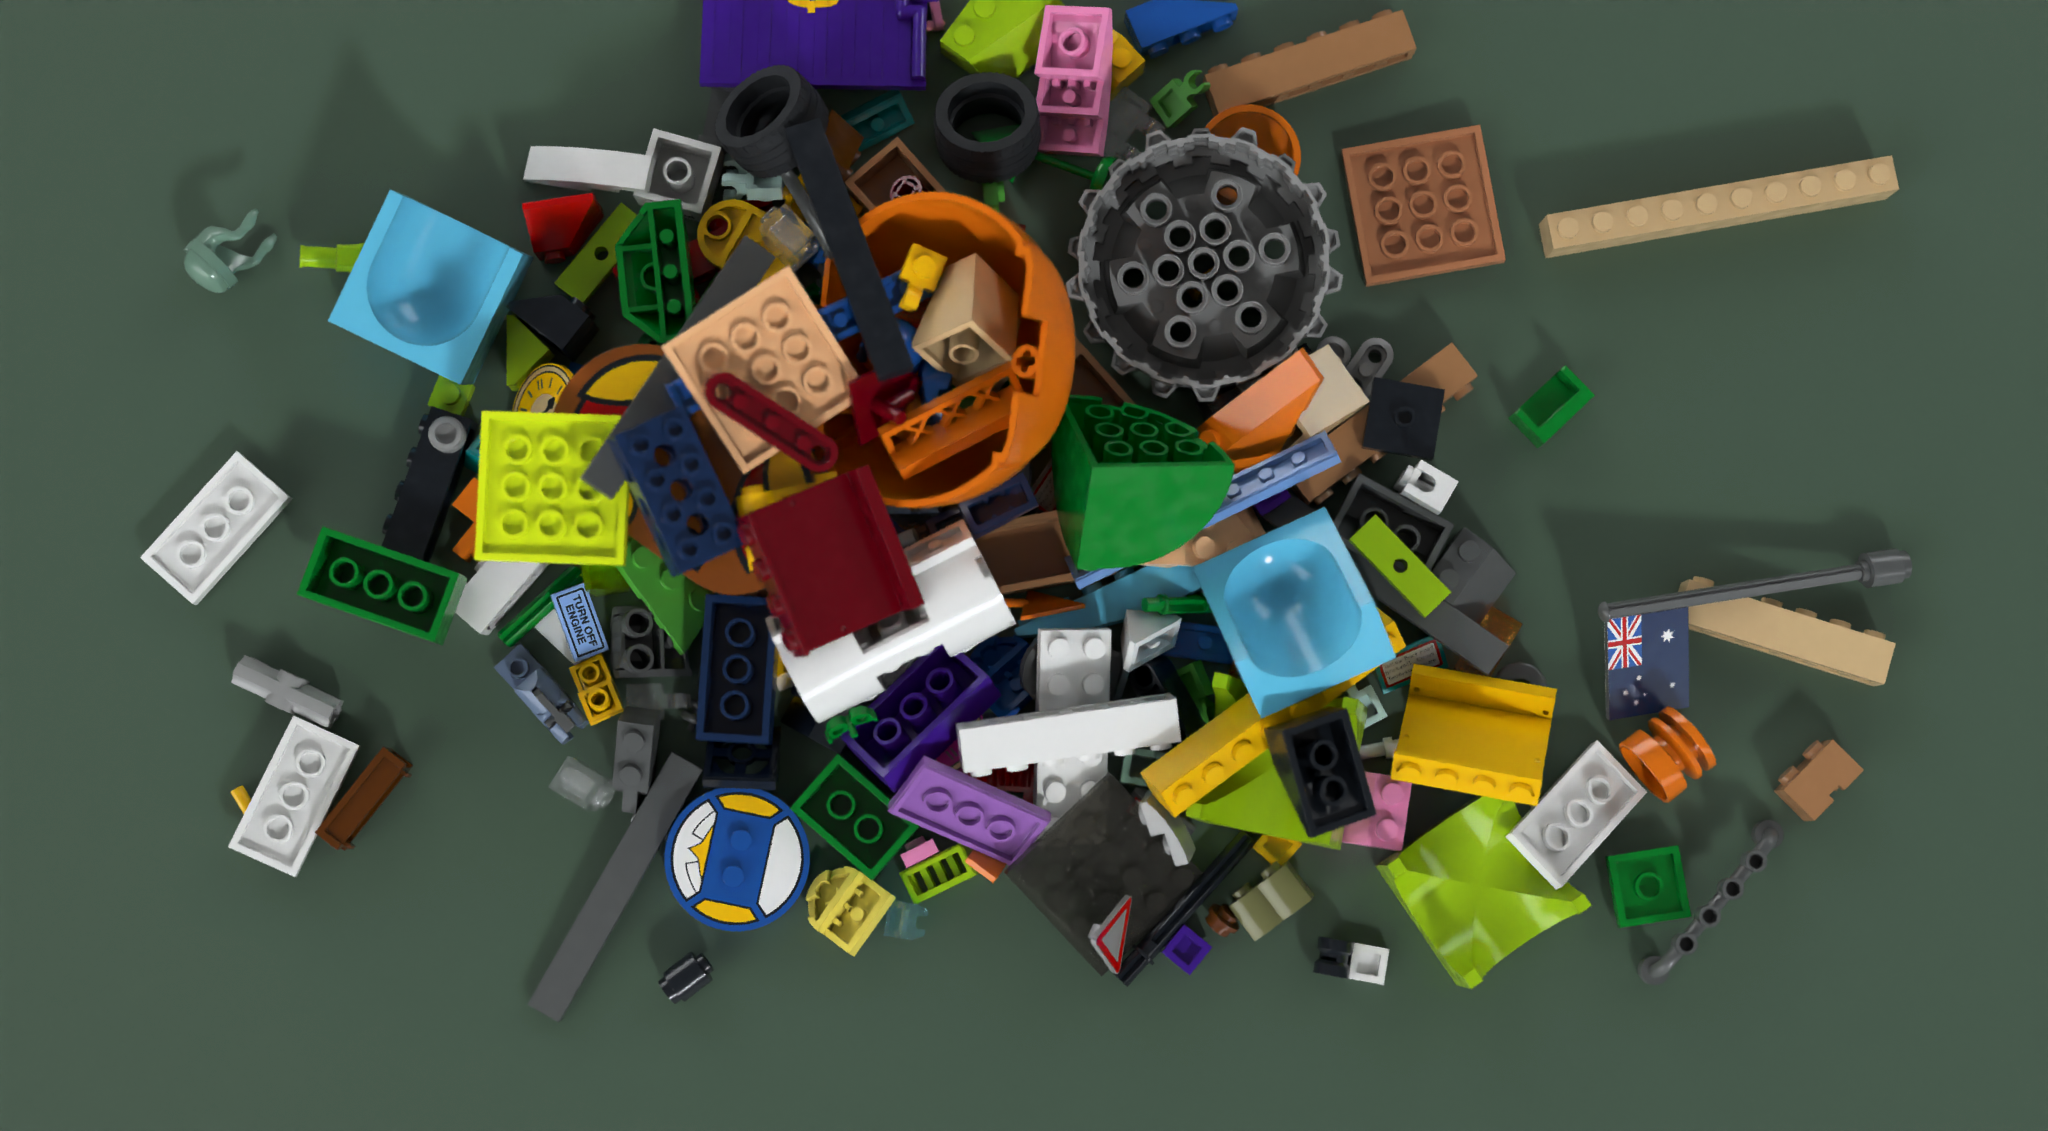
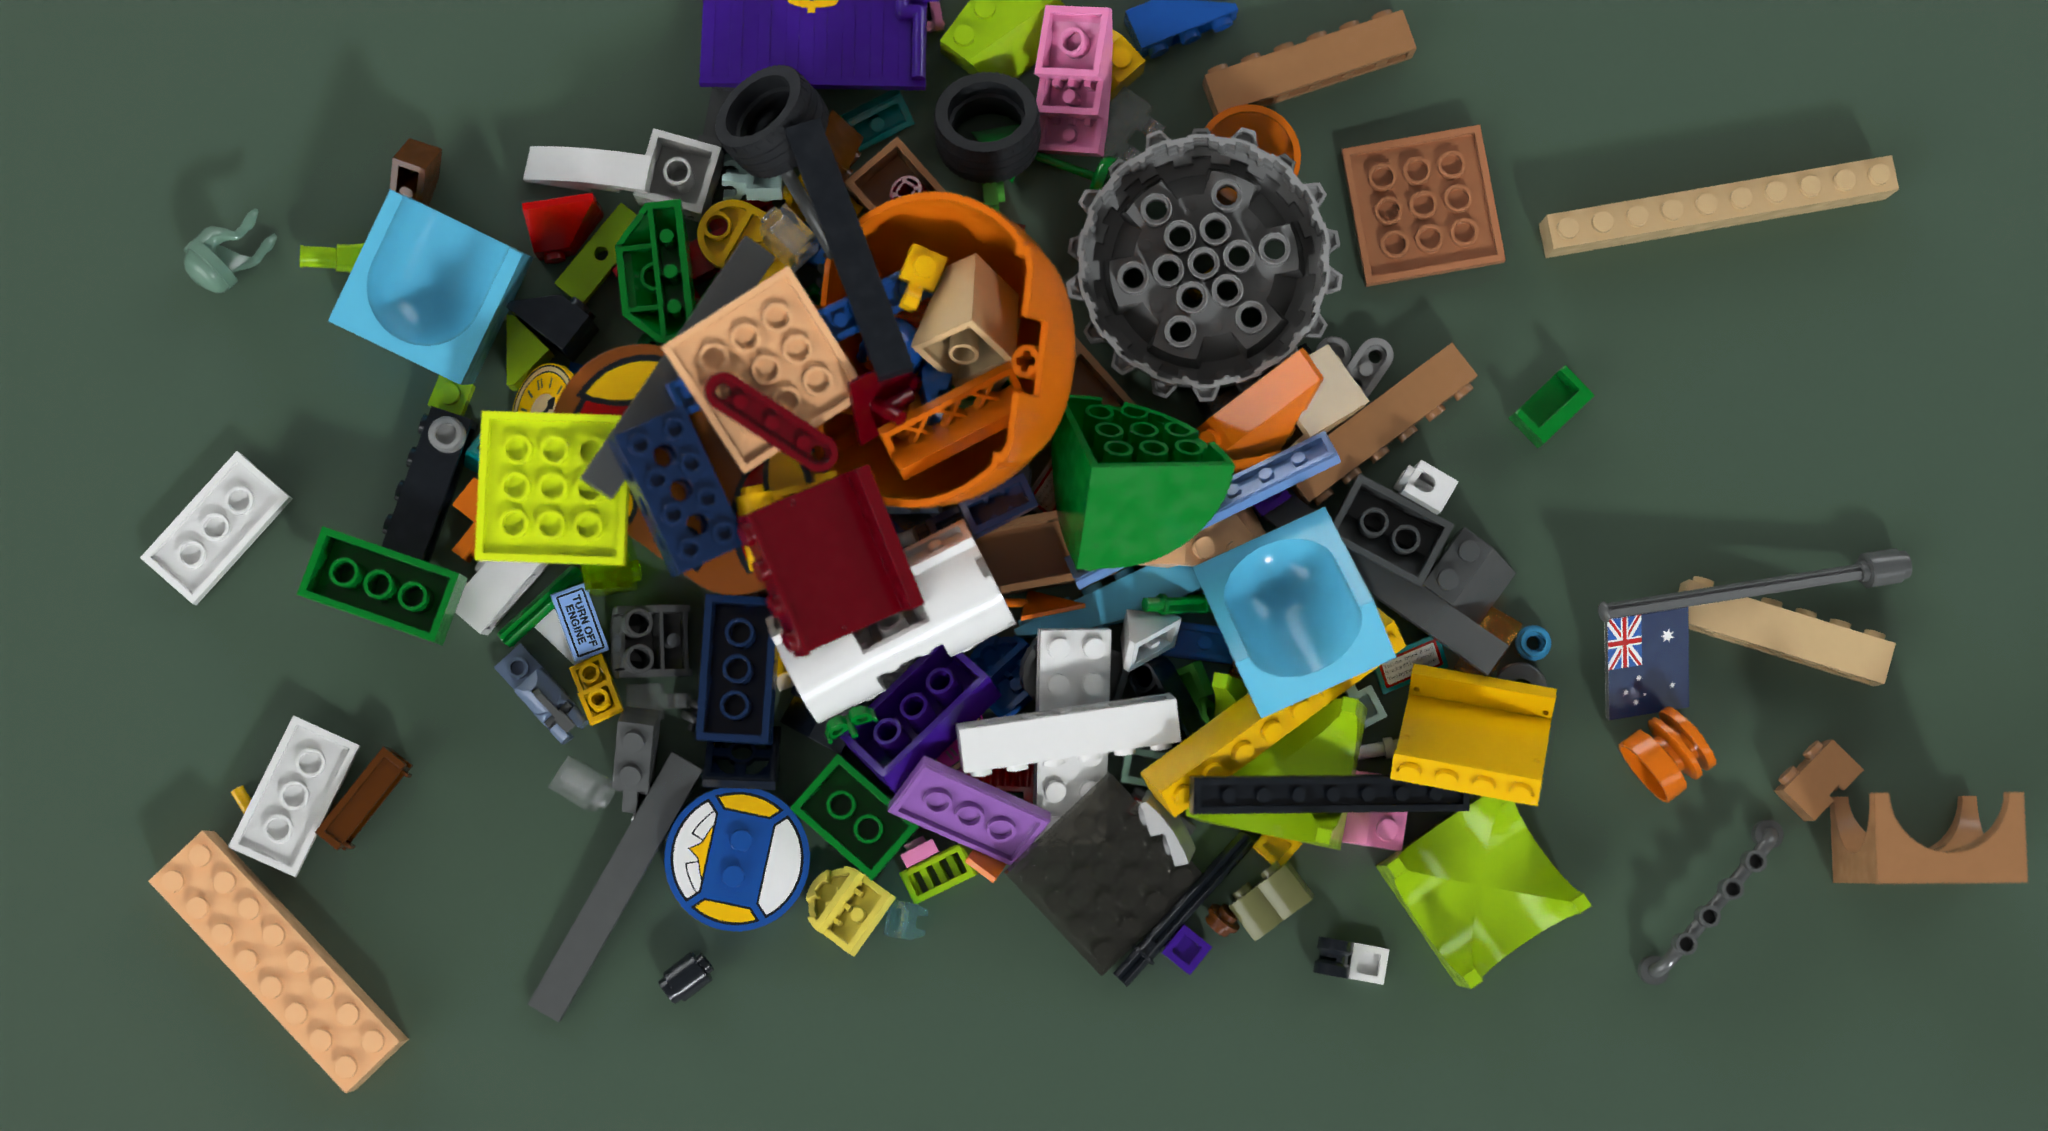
(278, 960): none -> light nougat brick
(287, 691): light grey piece -> none
(416, 170): none -> reddish brown slope
(674, 601): bright green wing -> none
(1110, 936): light grey piece -> none
(1176, 99): bright green plate -> none
(1318, 795): none -> black tile
(1321, 769): black slope -> none
(1403, 419): black plate -> none
(1416, 583): lime tile -> none
(1542, 637): none -> dark azure plate
(1576, 814): white plate -> none
(1648, 886): green plate -> none
(1960, 856): none -> medium nougat piece

